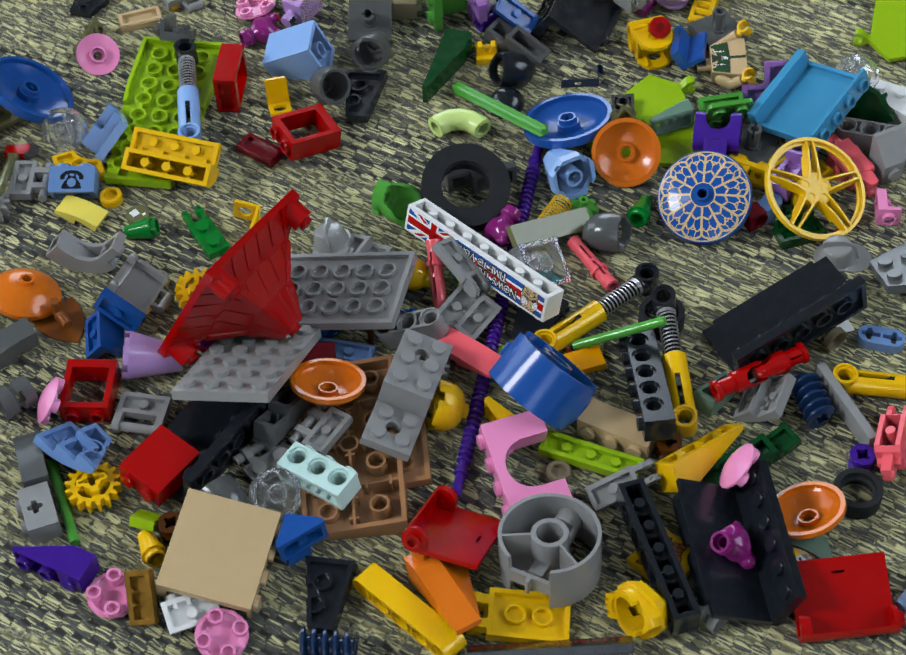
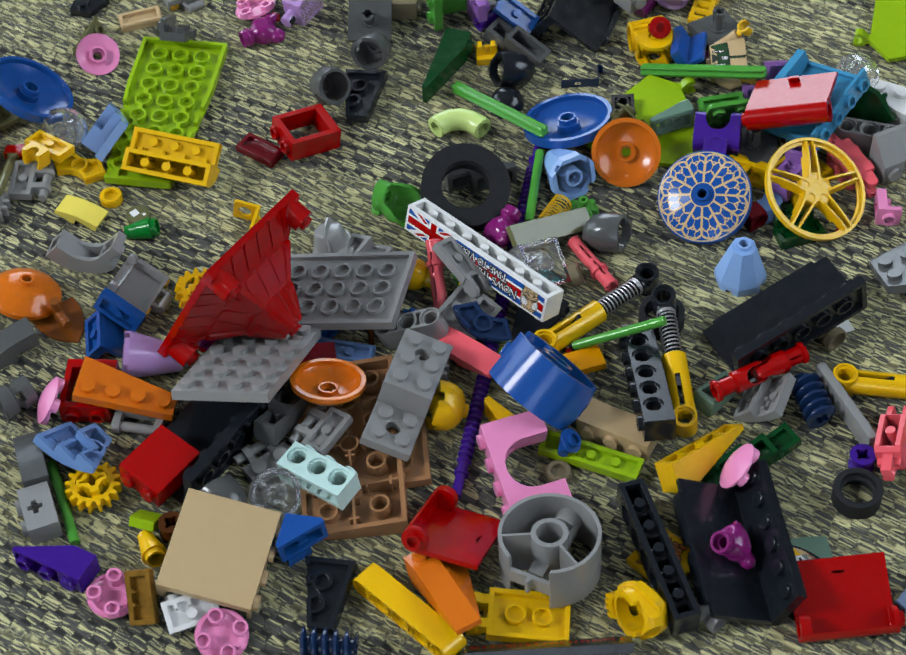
(44, 148): none -> yellow plate
(76, 181): medium blue brick -> none
(119, 391): none -> orange wing
(188, 94): piece -> none
(206, 233): green hinge -> none
(230, 77): red window -> none
(277, 95): yellow bracket -> none
(298, 51): light blue slope -> none
(482, 325): none -> dark blue tile
(534, 185): none -> bright green bar
(569, 442): none -> blue plate
(575, 274): none -> dark tan tile
(604, 492): light grey hinge -> none
(640, 212): green cone -> none
(663, 446): reddish brown wheel -> none
(704, 71): none -> bright green axle
(741, 268): none -> light blue cone
(790, 102): none -> door
(811, 508): orange dish -> none
(844, 254): light grey piece -> none
(881, 339): medium blue beam -> none

